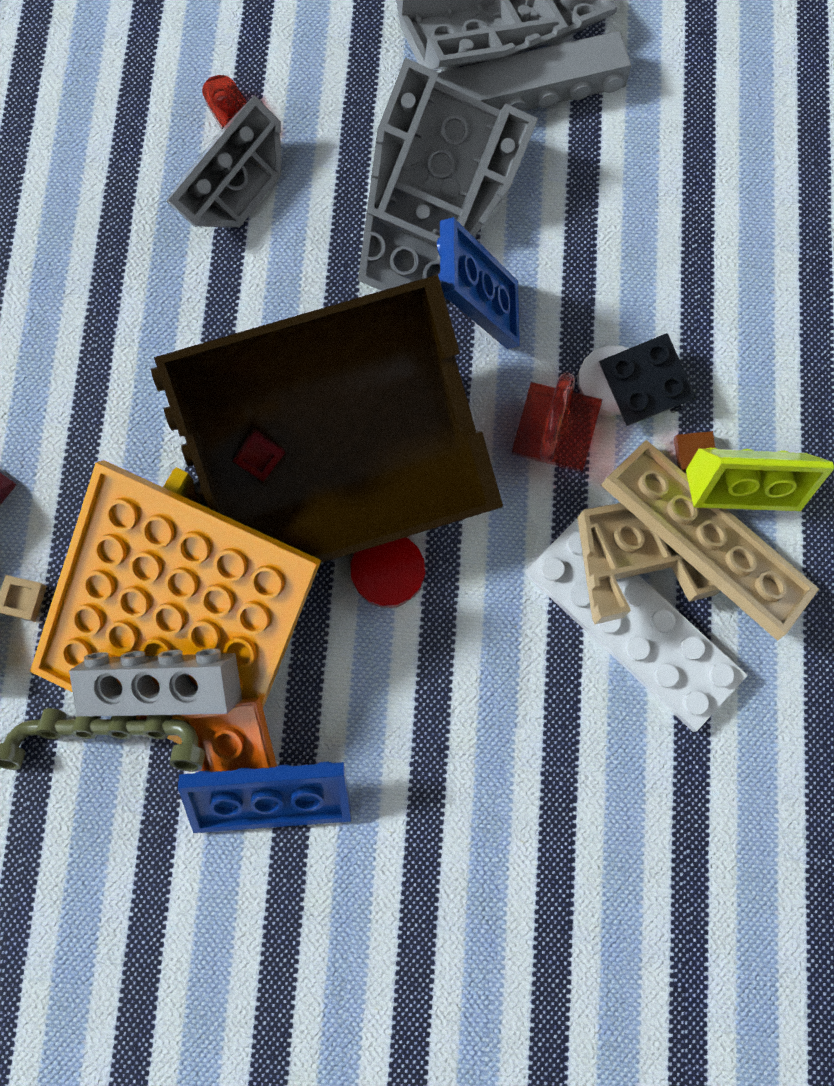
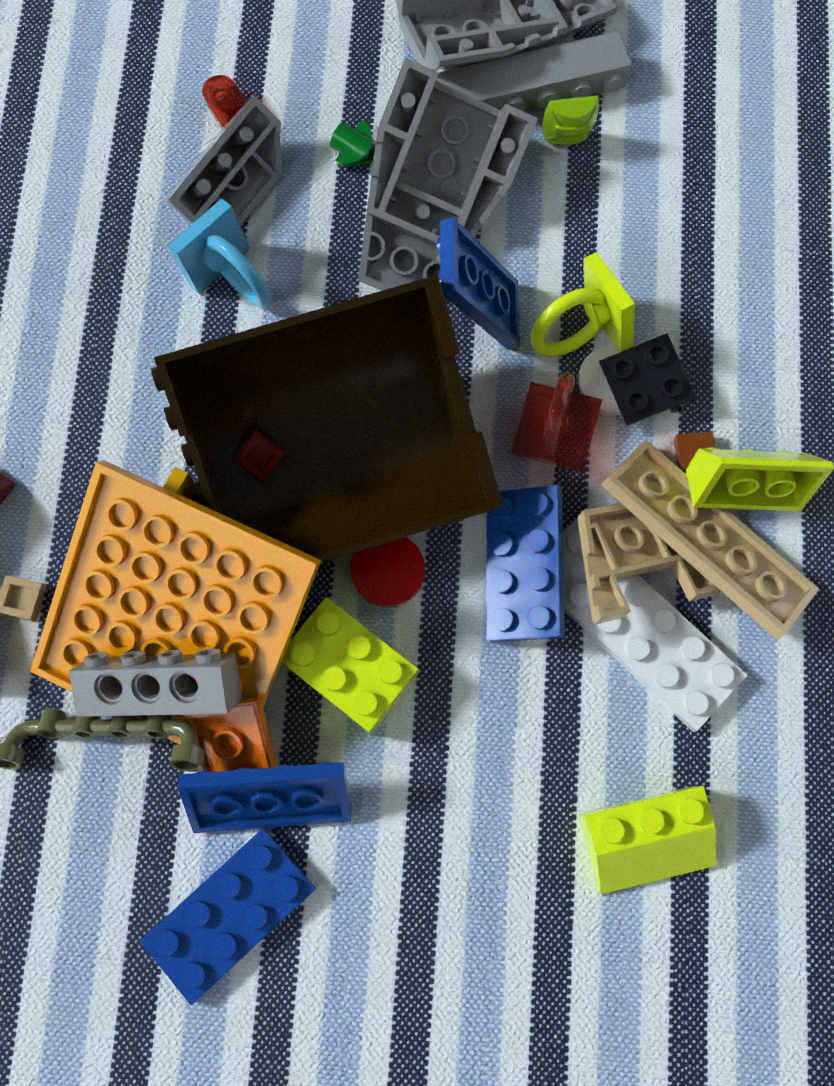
(212, 249): none -> medium azure tile
(227, 915): none -> blue plate
(348, 665): none -> neon yellow brick
(354, 144): none -> green piece
(526, 566): none -> plate
(570, 120): none -> lime piece
(605, 305): none -> neon yellow tile
(650, 838): none -> neon yellow slope

